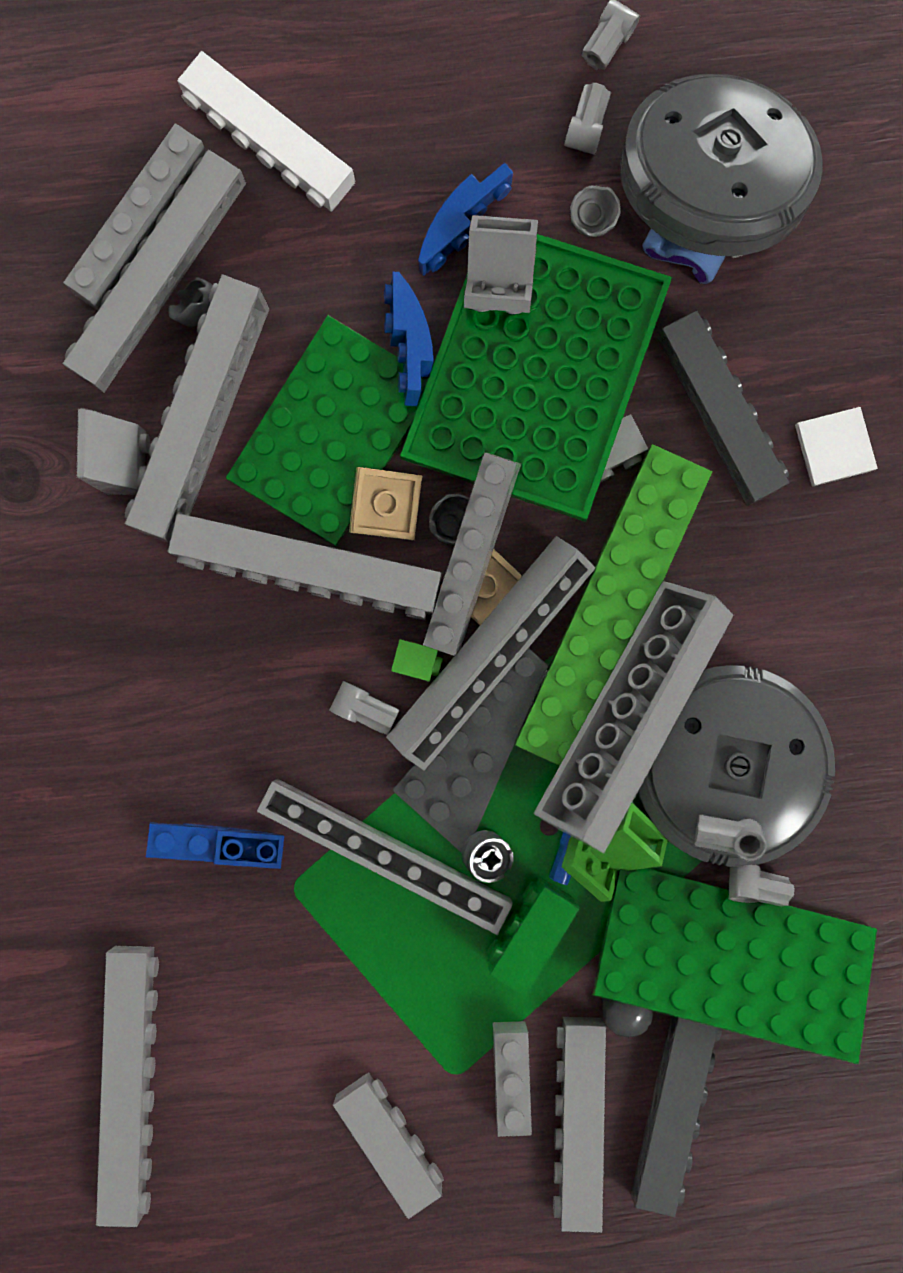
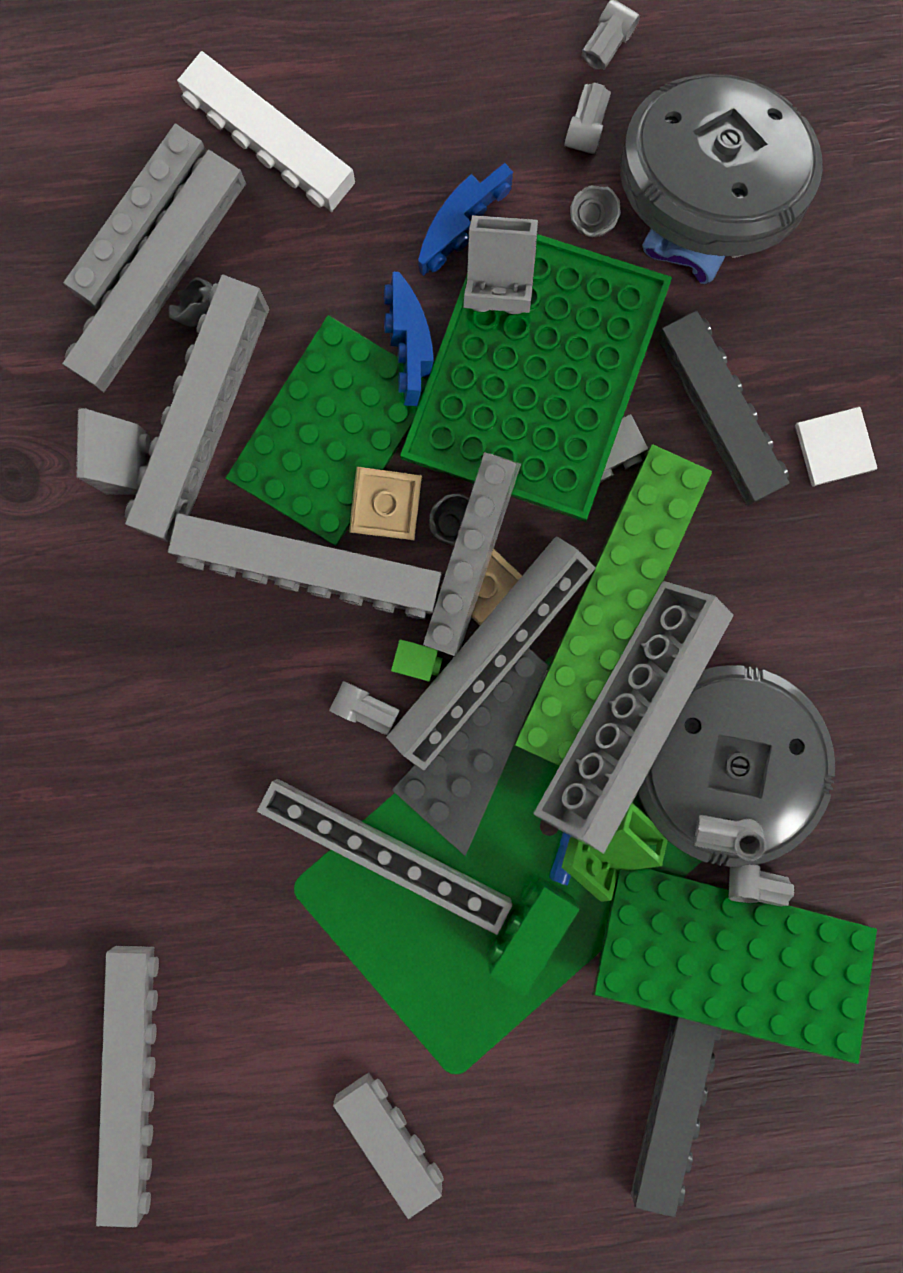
(215, 845): blue slope -> none
(479, 847): dark grey wheel -> none
(512, 1078): light grey brick -> none
(582, 1124): light grey brick -> none
(626, 1019): dark grey hair -> none

